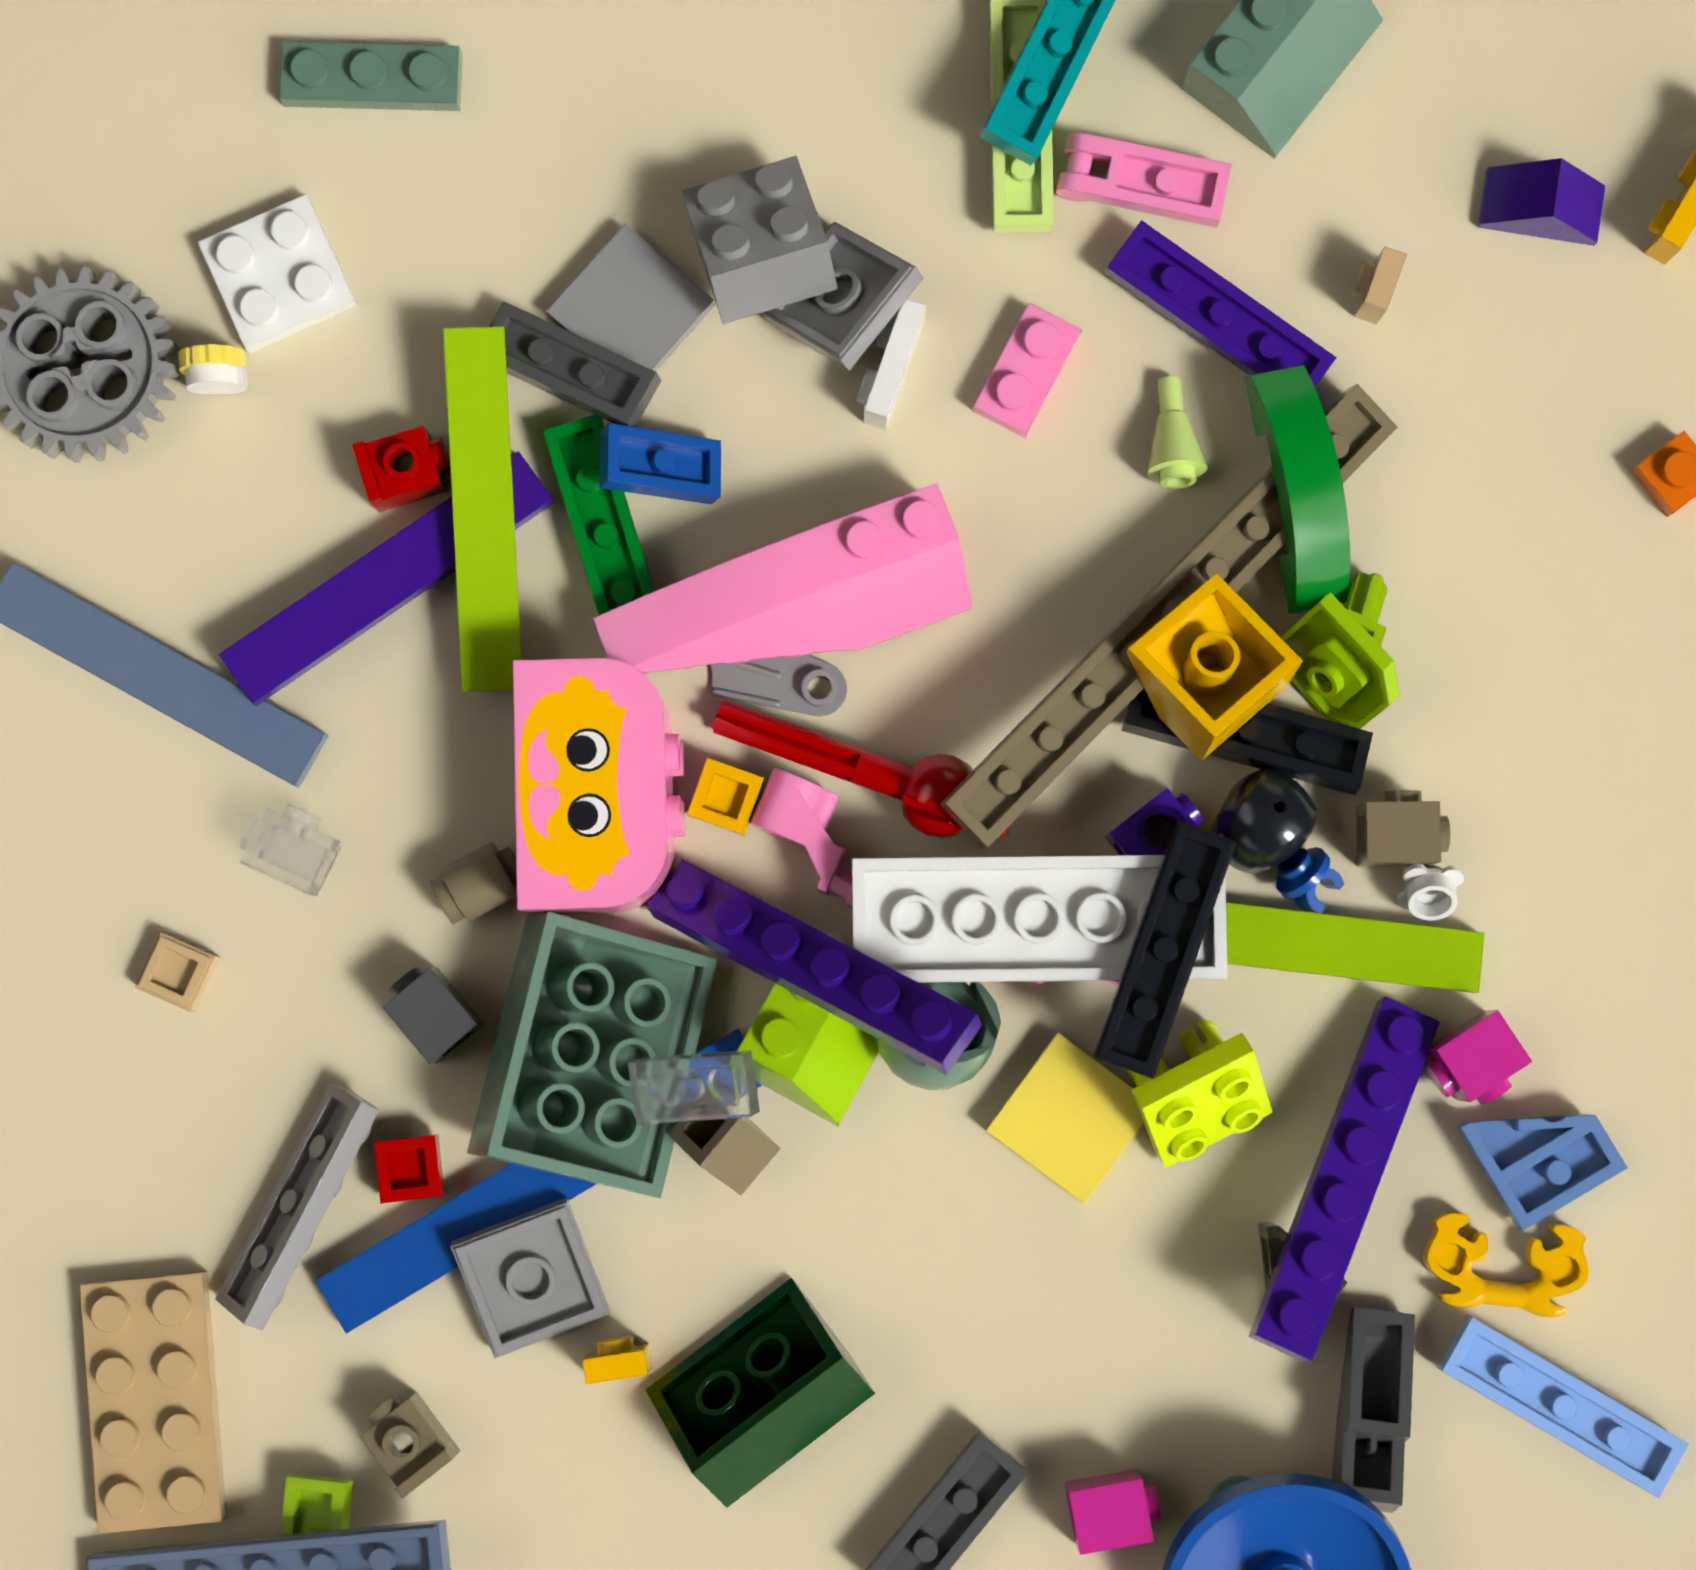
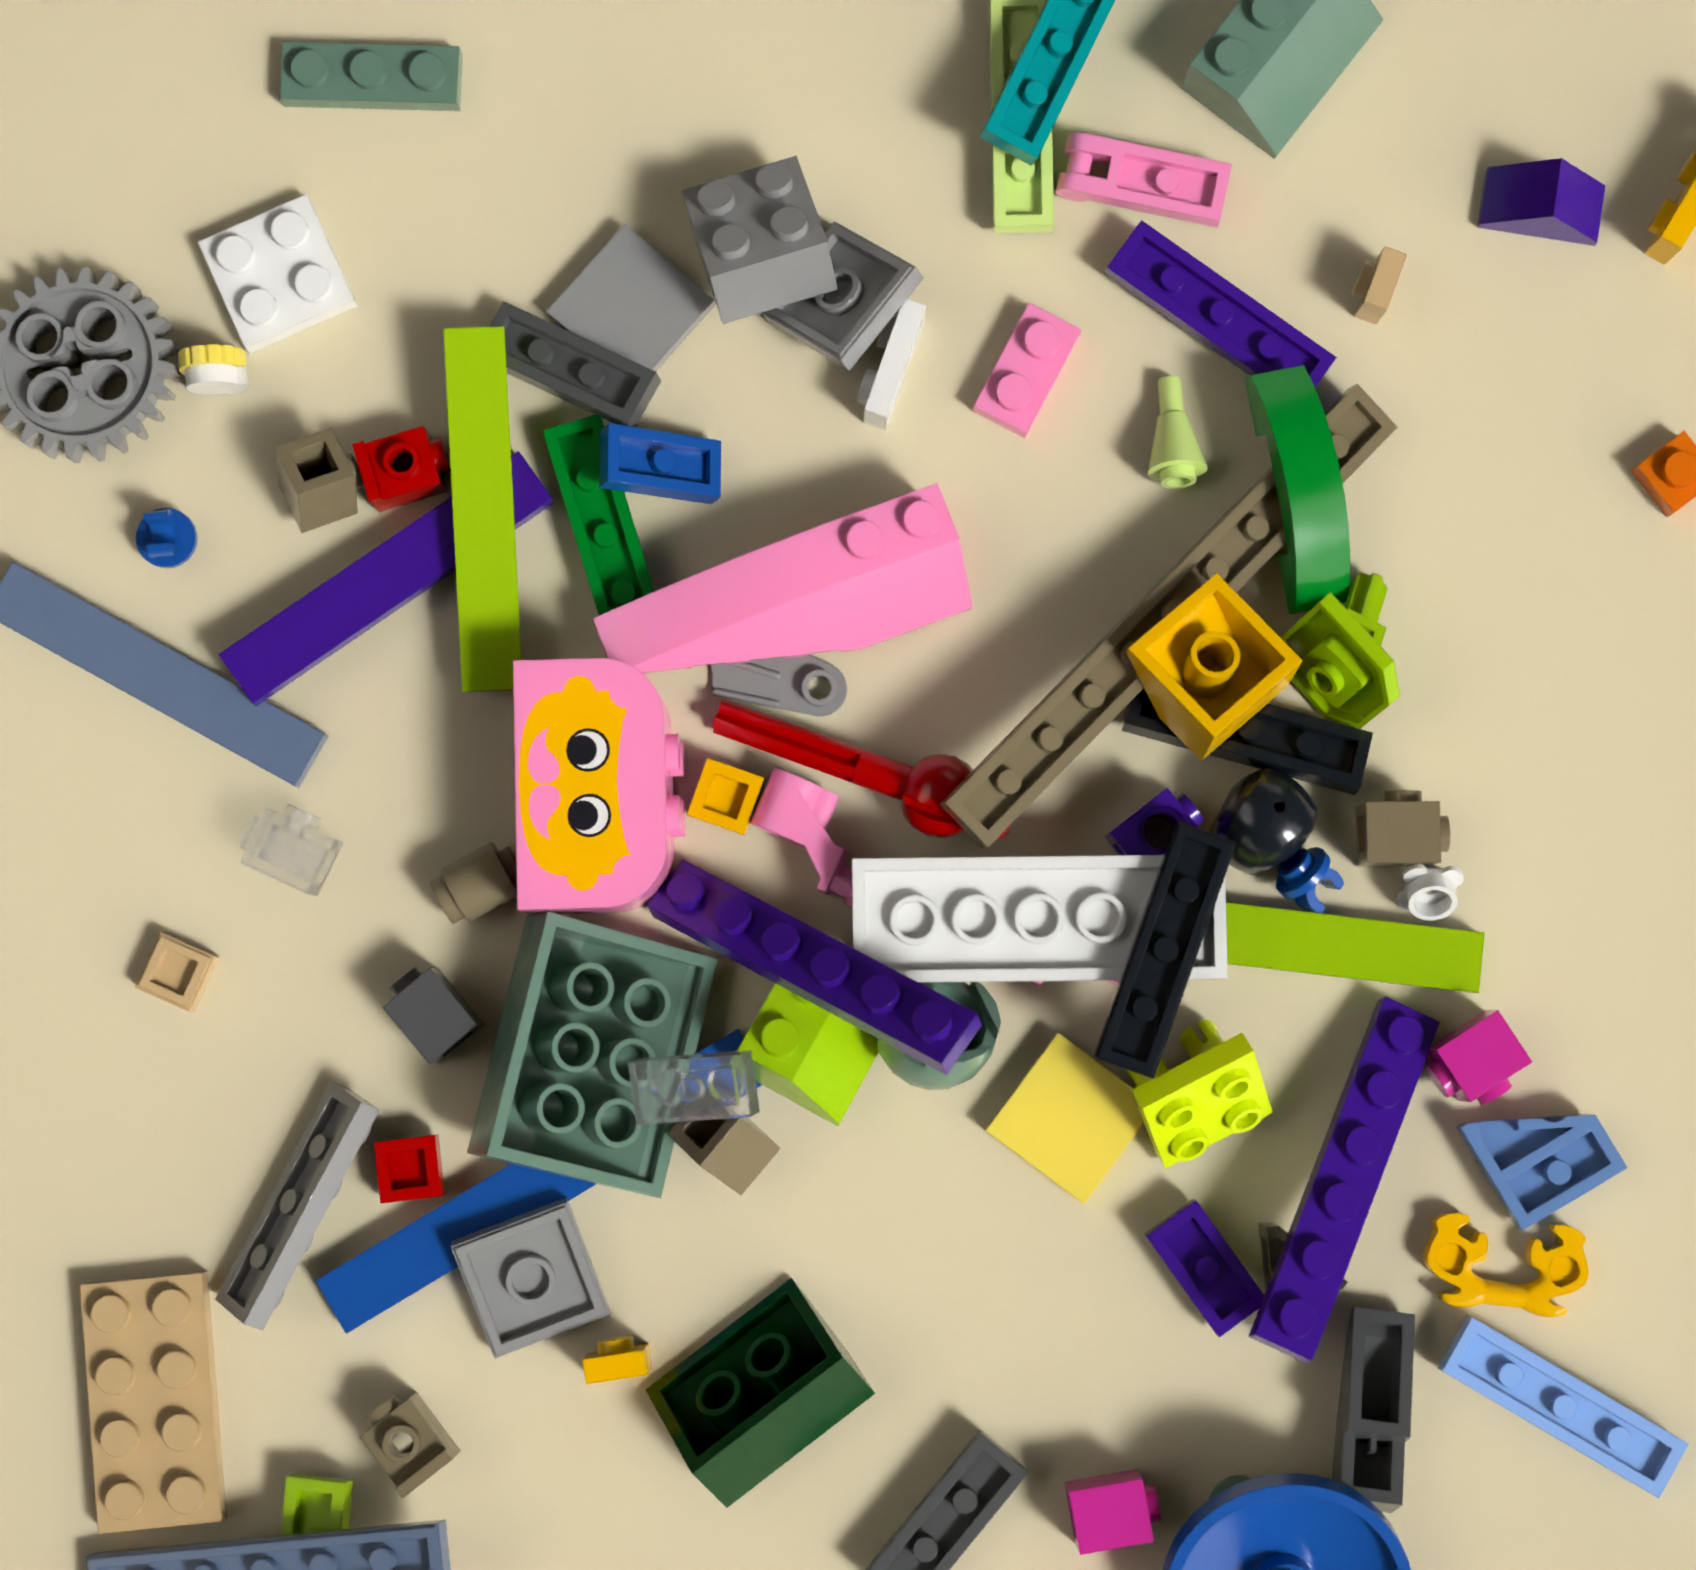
(166, 537): none -> blue plate
(318, 479): none -> dark tan brick
(1206, 1267): none -> dark purple plate

